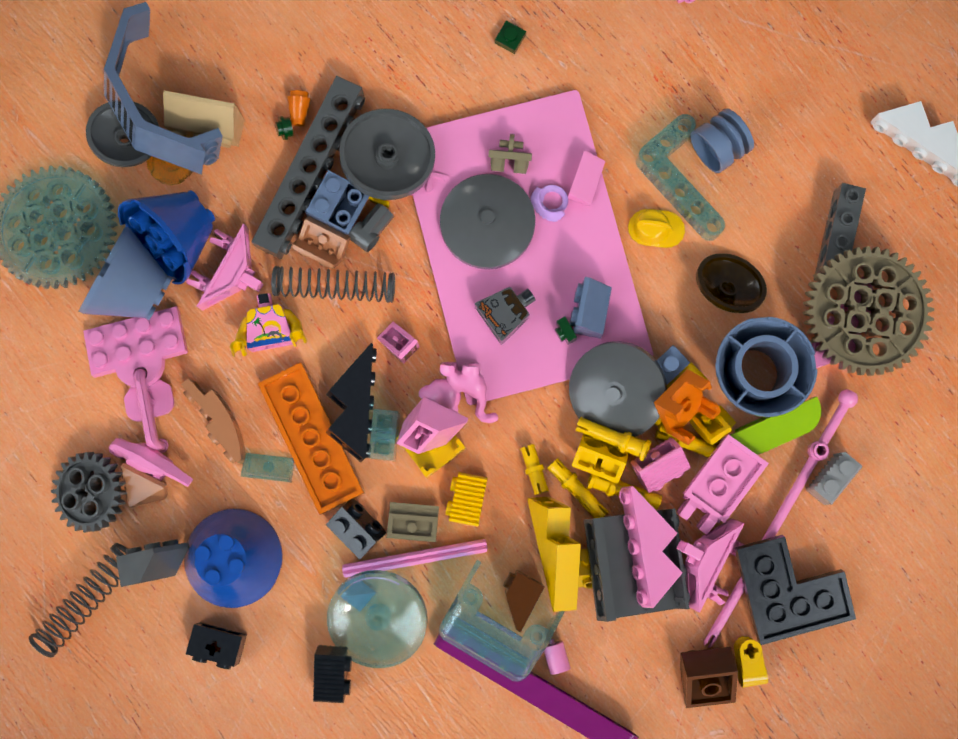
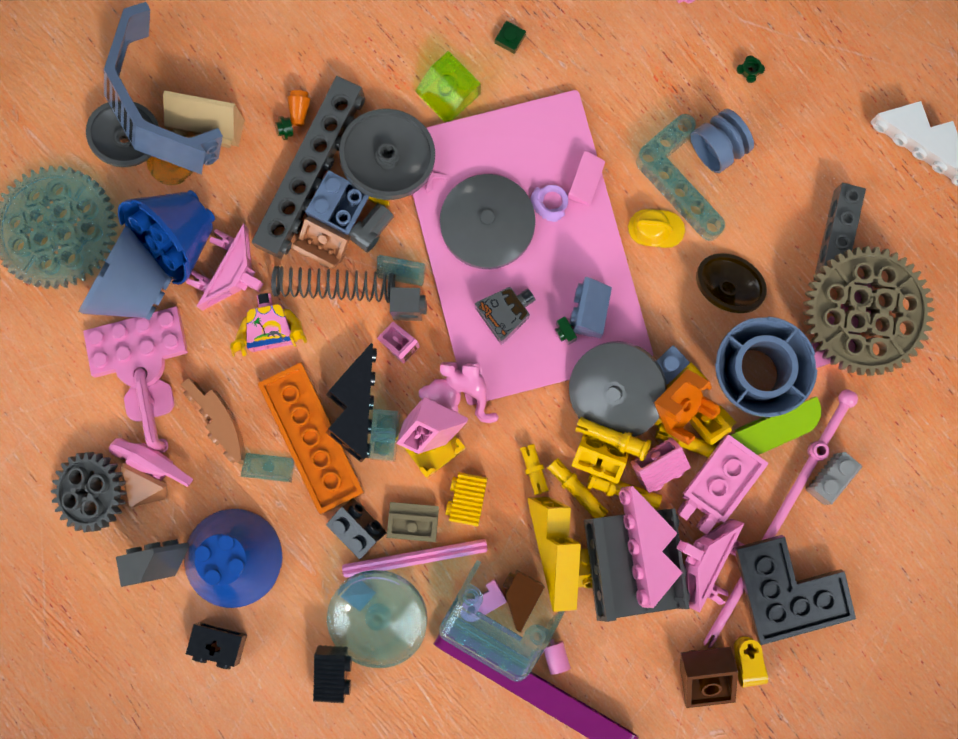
(115, 550): dark grey piece -> none
(404, 270): none -> clear light blue slope
(407, 304): none -> dark grey brick
(448, 87): none -> clear neon green slope
(492, 598): none -> bright pink leg
(521, 159): dark tan hips -> none
(755, 64): none -> dark green plate

